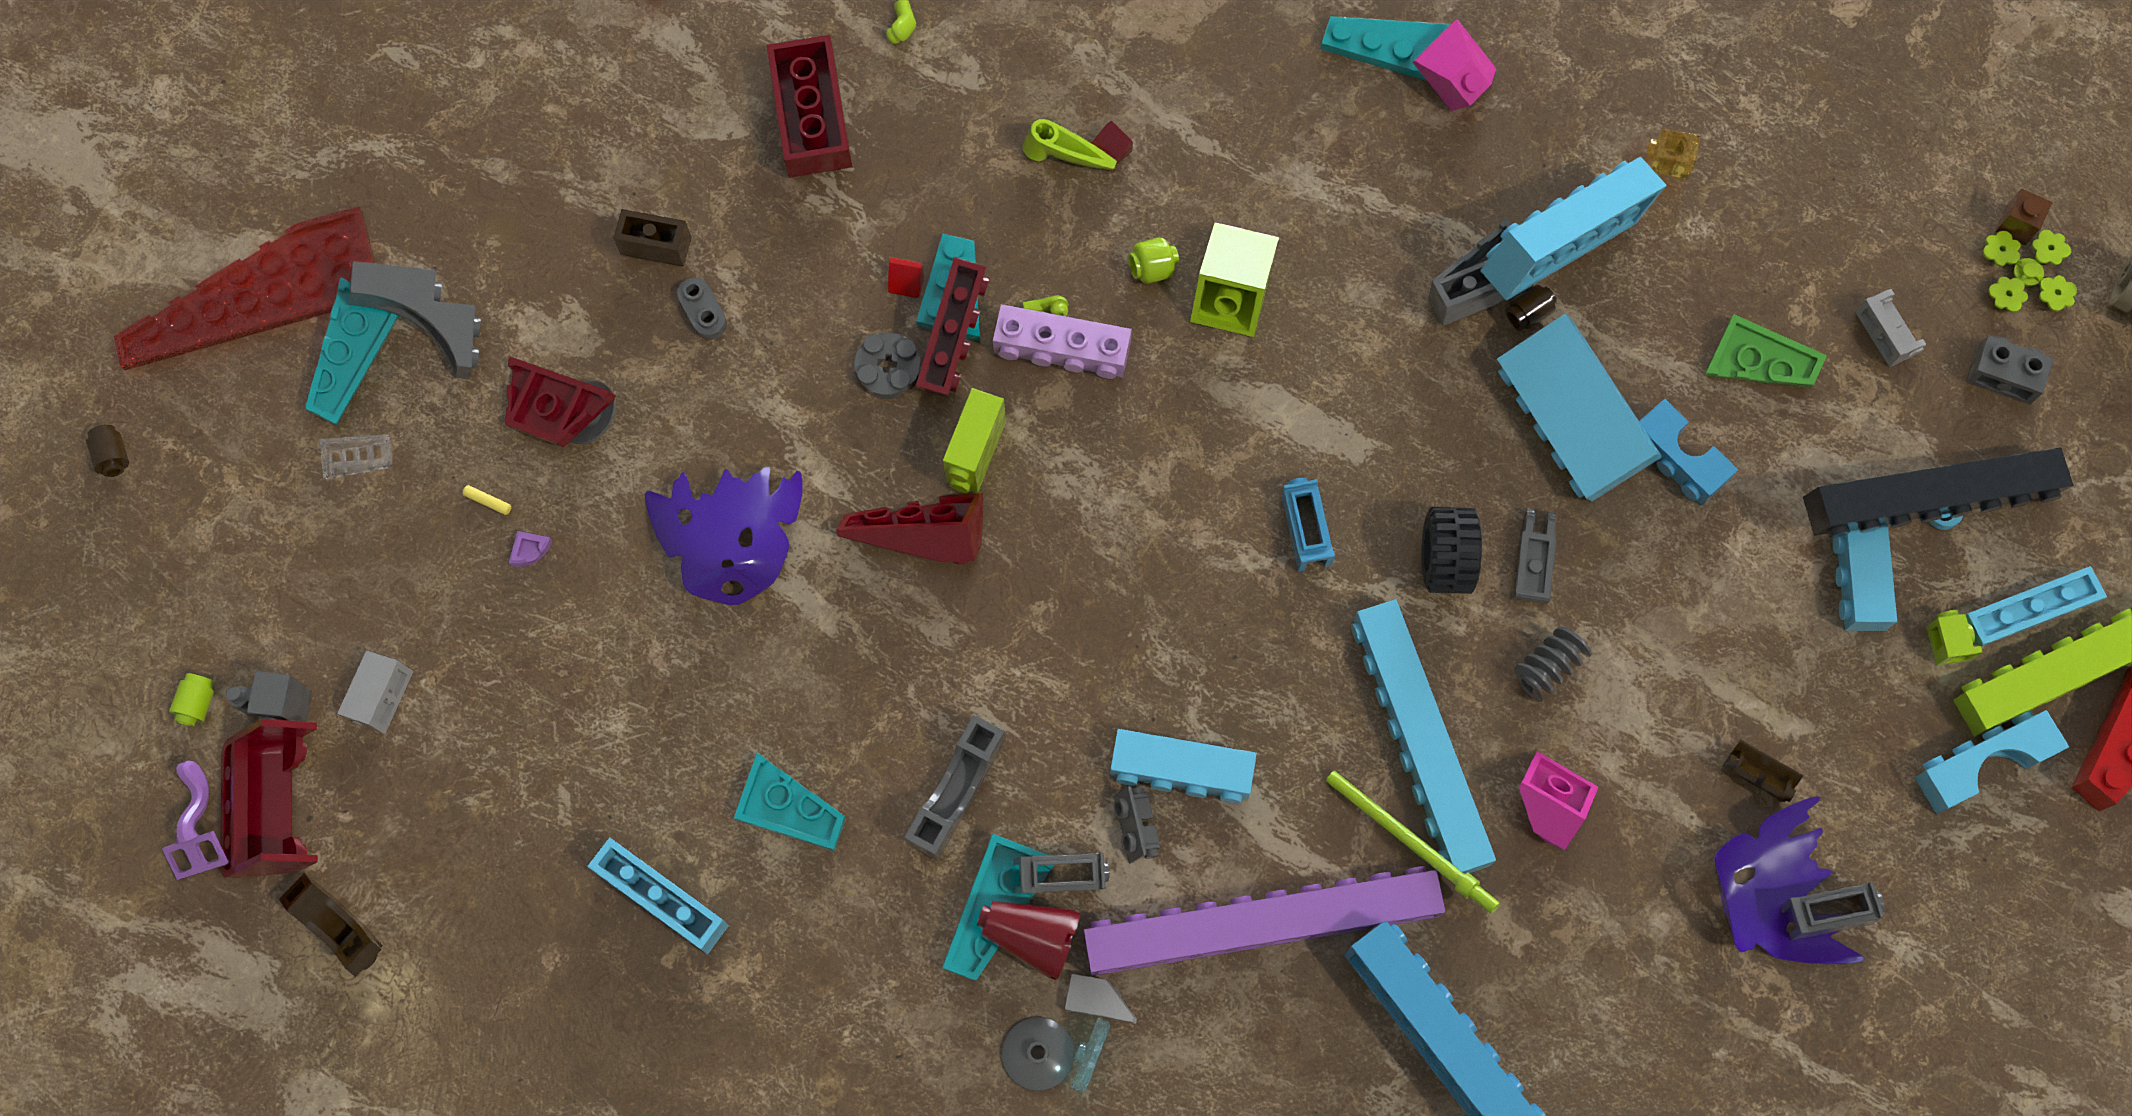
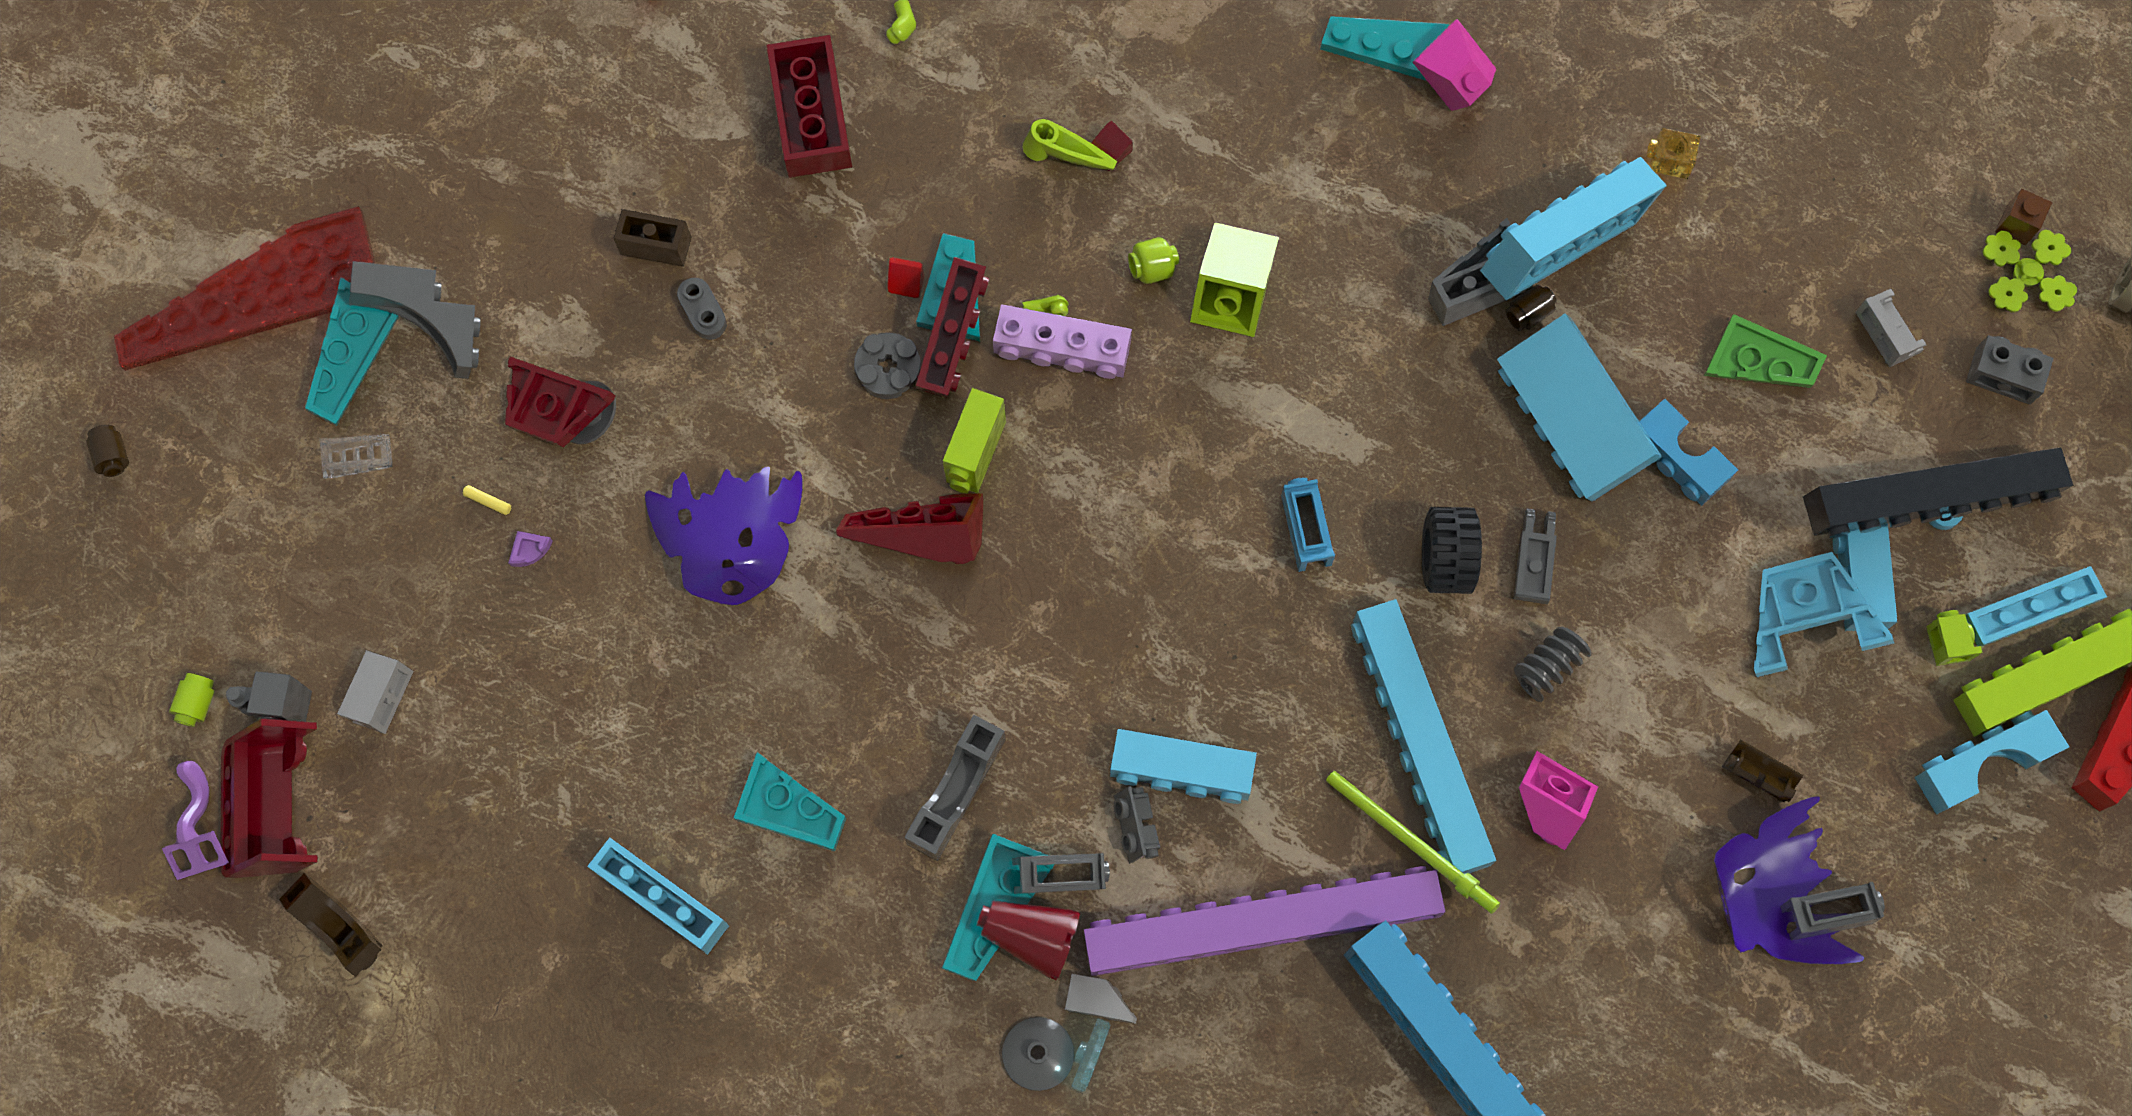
(1809, 596): none -> medium azure wing

